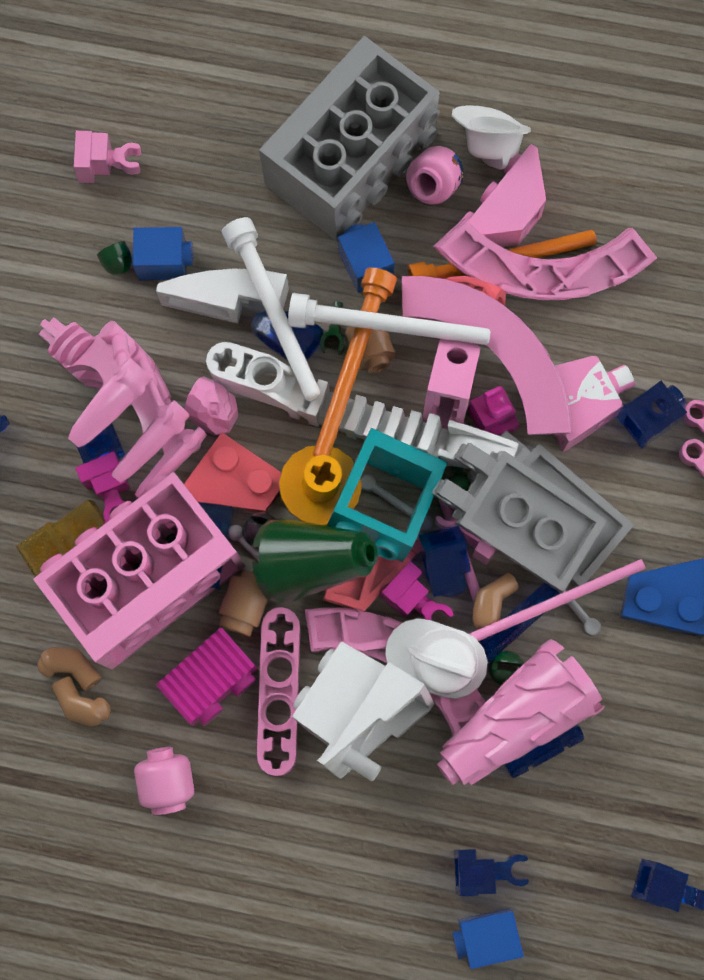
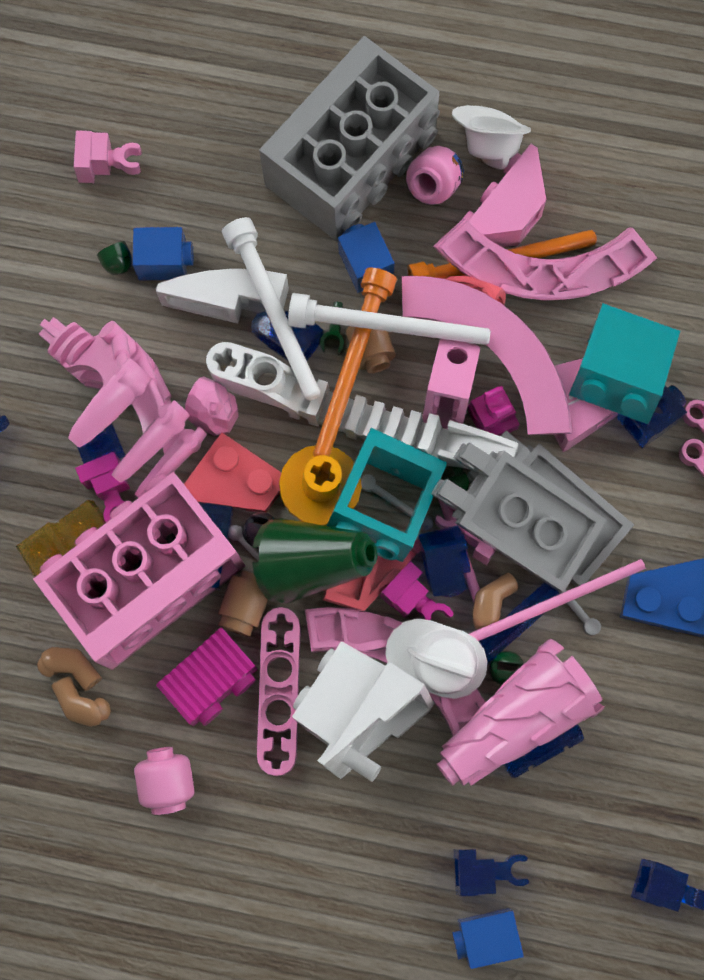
(625, 363): none -> teal panel

